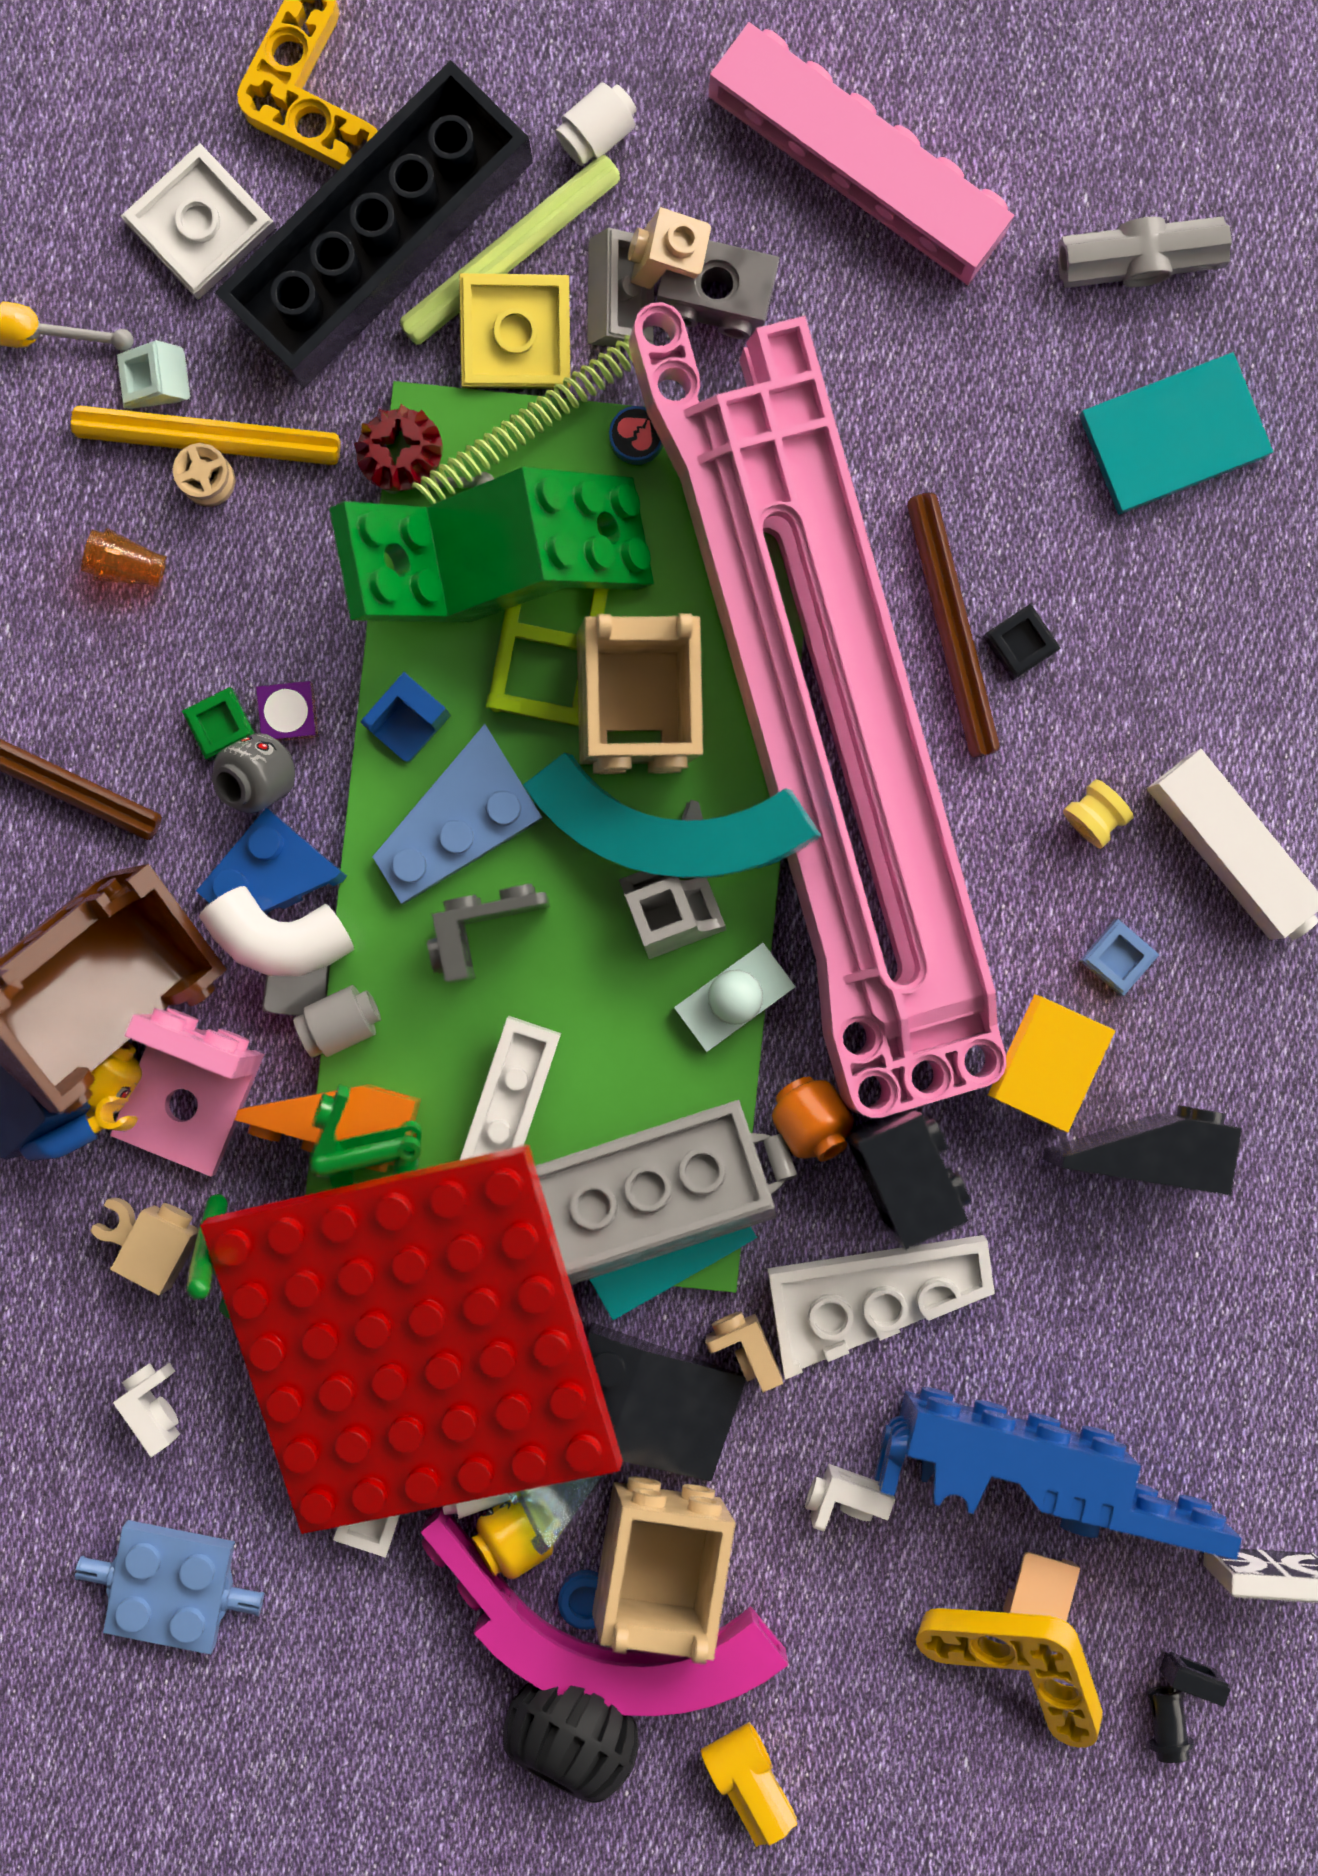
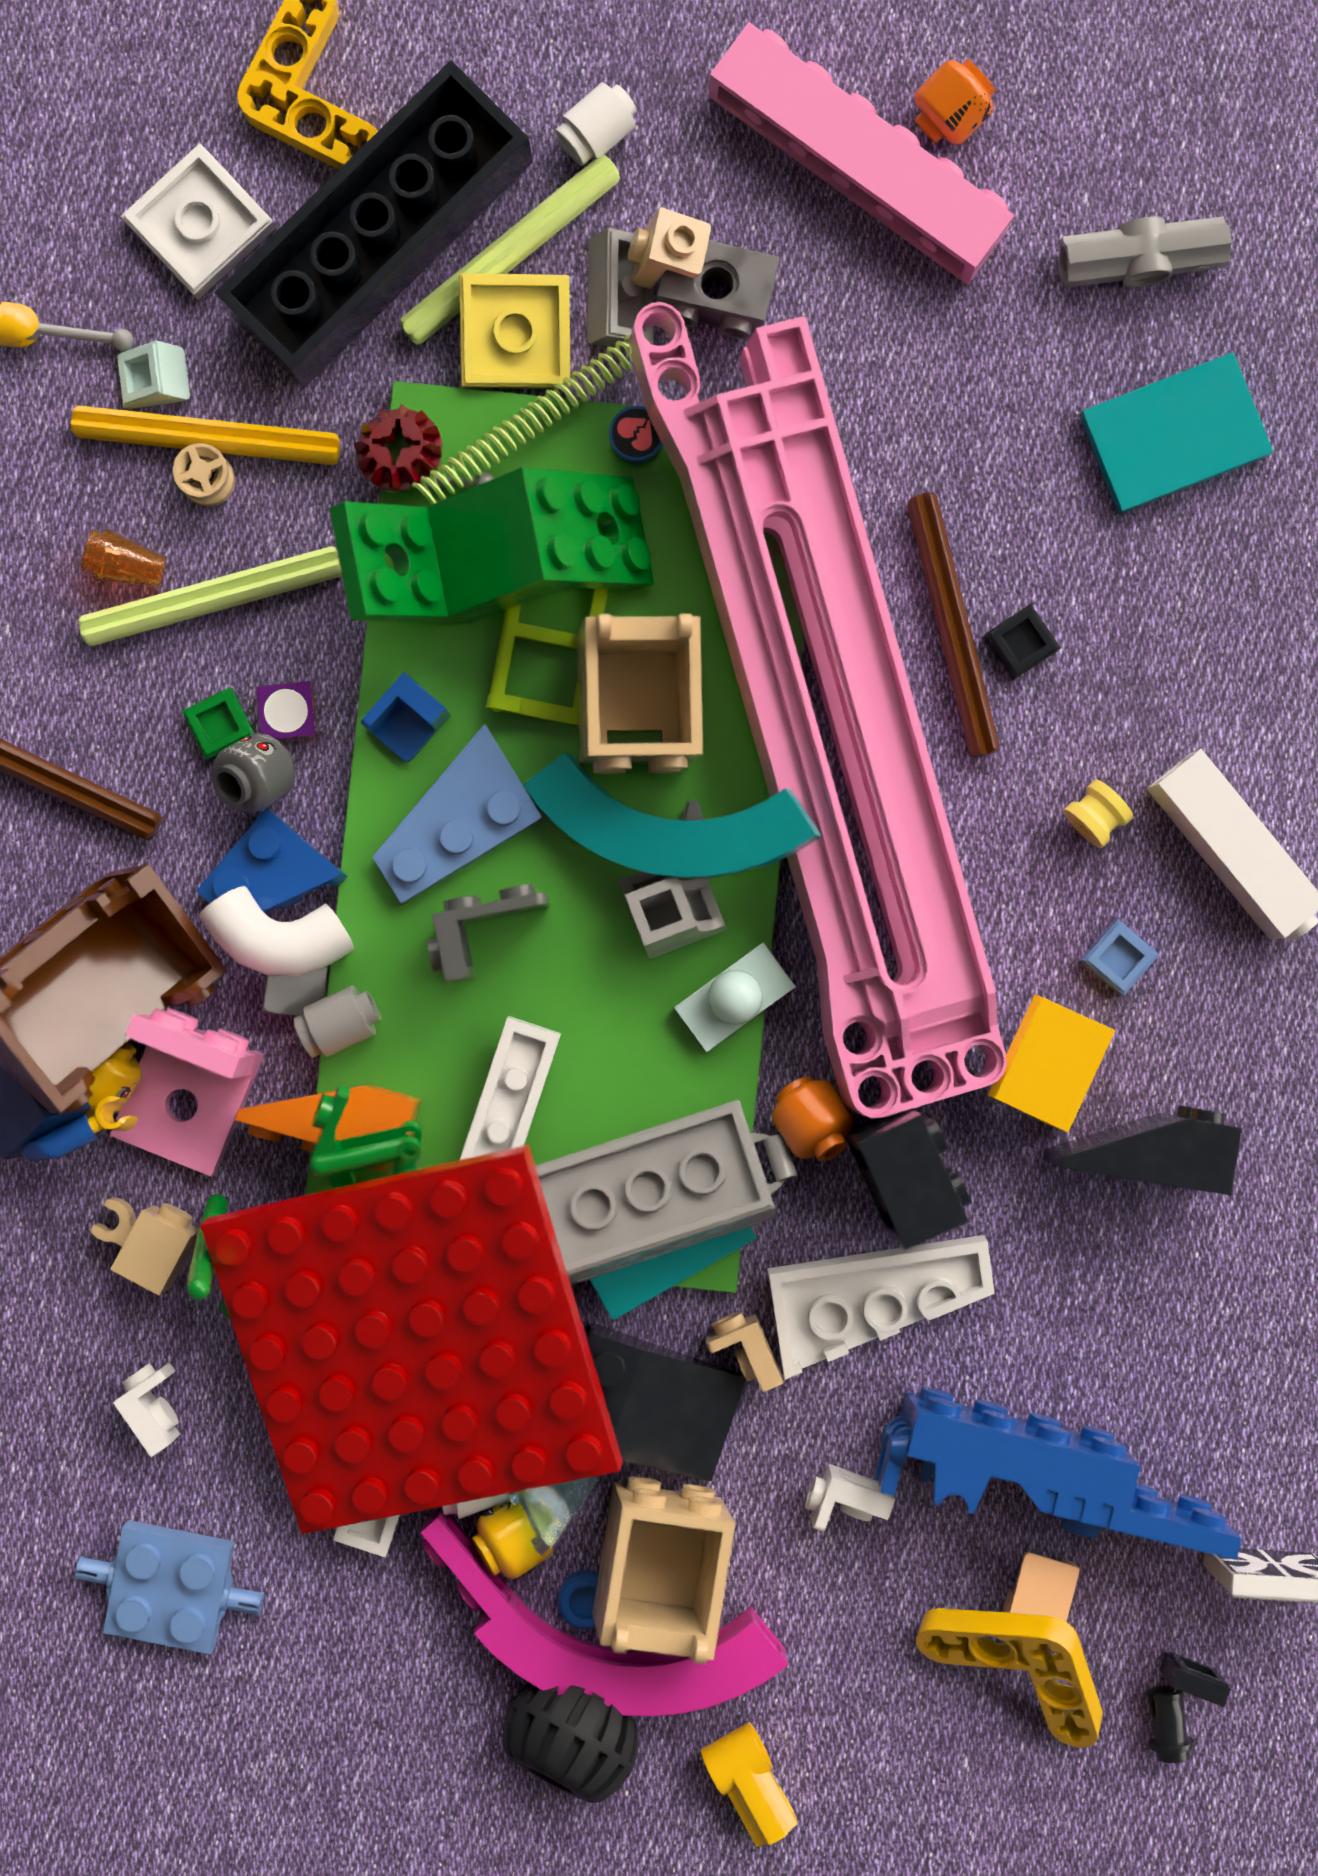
(210, 596): none -> yellowish green axle
(954, 102): none -> orange head

